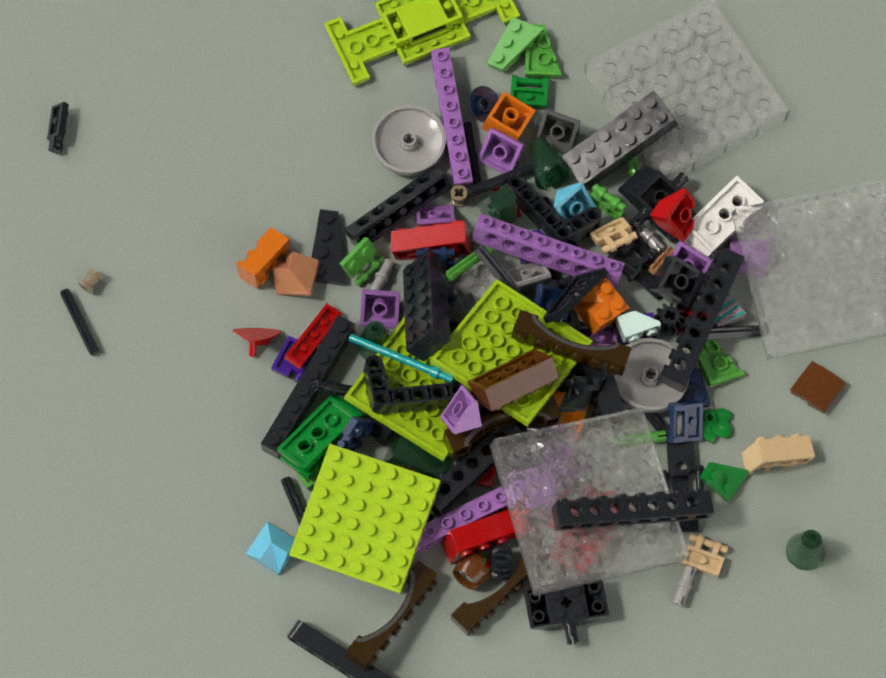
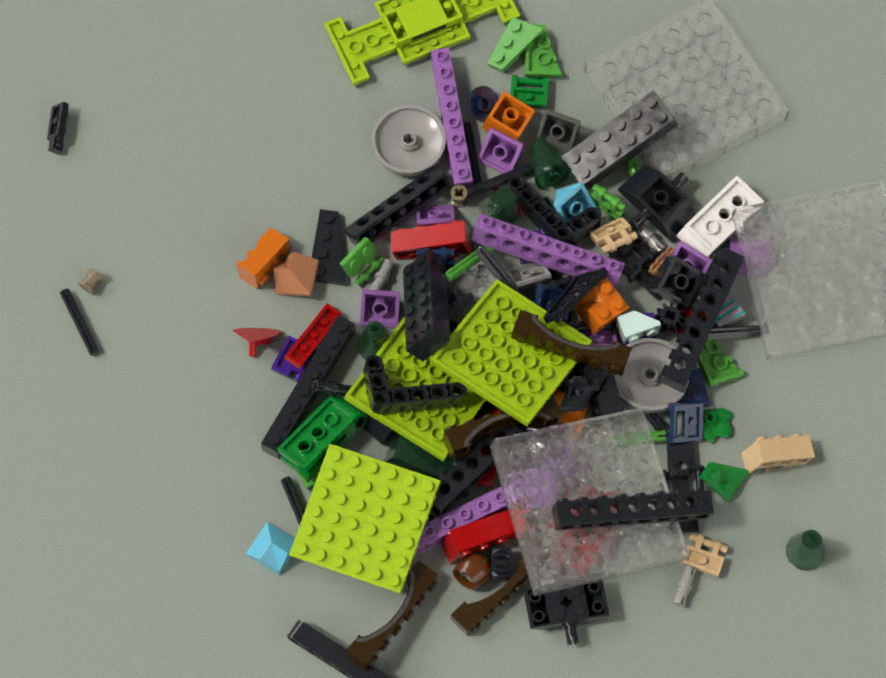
(355, 430): dark blue plate -> none
(433, 371): teal bar -> none
(462, 412): medium lavender slope -> none
(514, 379): reddish brown slope -> none
(675, 214): red slope -> none
(818, 387): reddish brown slope -> none

